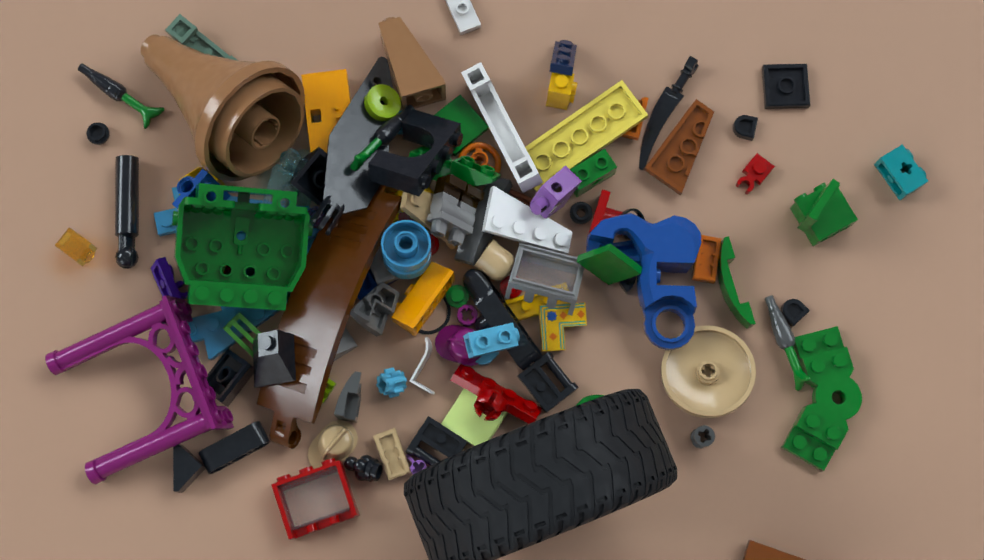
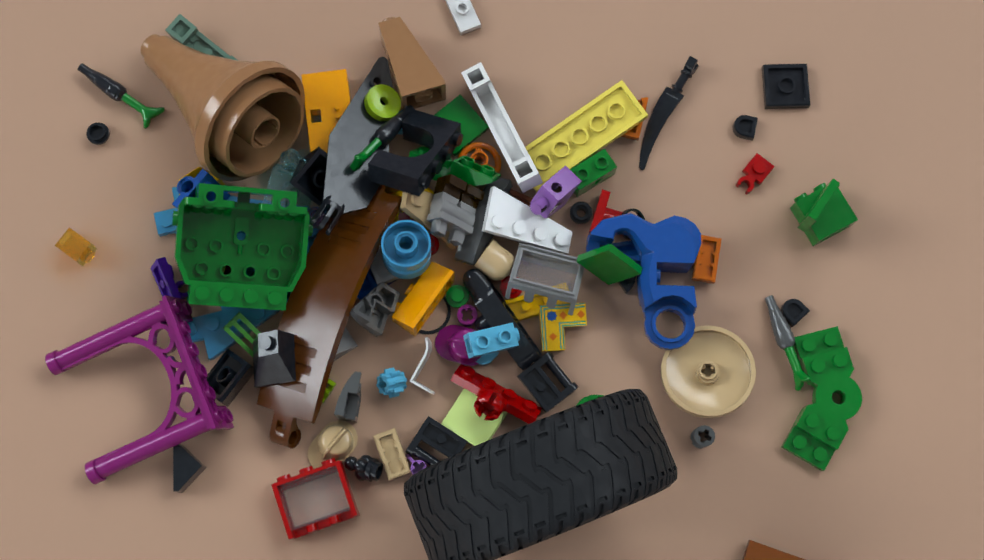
(126, 209): black piece -> none
(234, 447): black beam -> none
(561, 91): yellow brick -> none
(563, 57): dark blue plate -> none
(678, 152): dark orange wing -> none
(741, 311): green slope -> none
(891, 167): teal brick -> none

